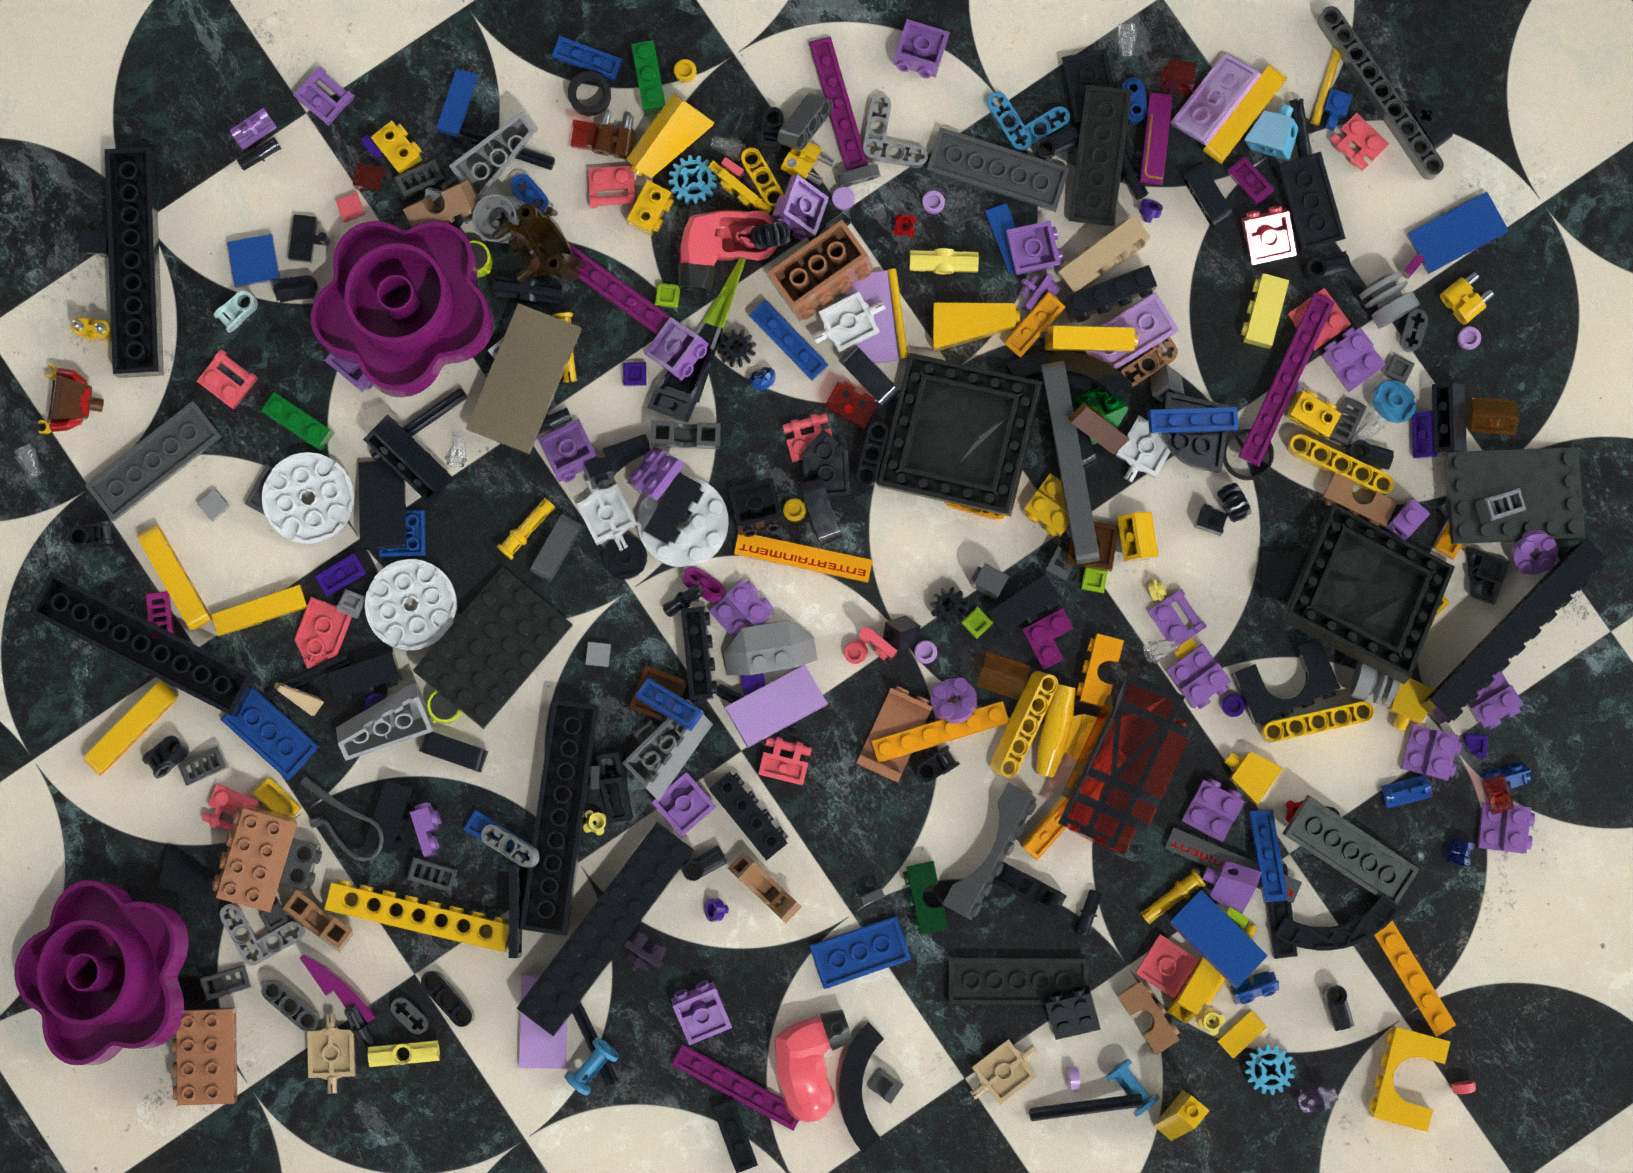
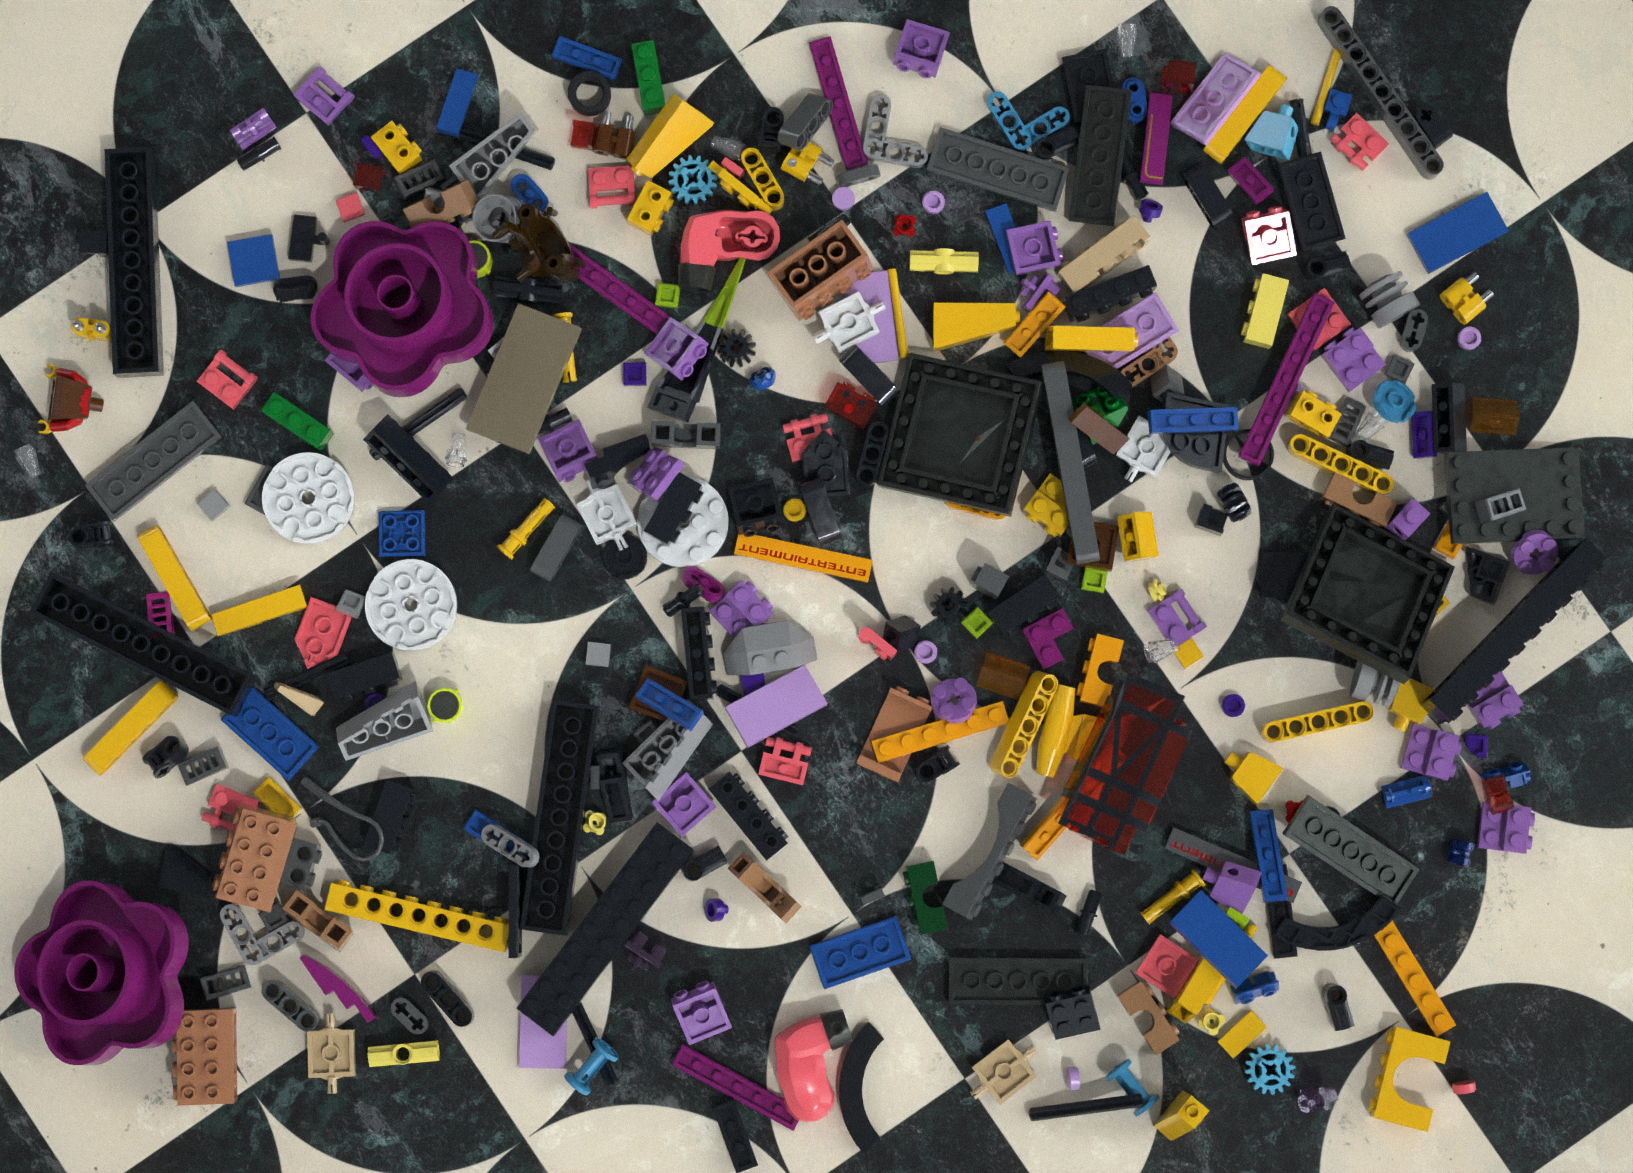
(235, 311): light aqua piece -> none
(340, 574): dark purple plate -> none
(359, 1026): black axle -> none
(381, 507): black tile -> none
(412, 868): dark grey slope -> none
(426, 821): medium lavender plate -> none
(453, 751): black beam -> none
(492, 648): pearl dark grey plate -> none
(685, 71): yellow tile -> none
(770, 235): black gear -> none
(788, 340): blue plate -> none
(801, 208): medium lavender plate -> none
(855, 652): coral tile -> none
(885, 1085): dark grey panel -> none
(1198, 677): medium lavender plate -> none
(1213, 809): medium lavender plate -> none
(1318, 682): black arch -> none
(1412, 266): magenta tile -> none

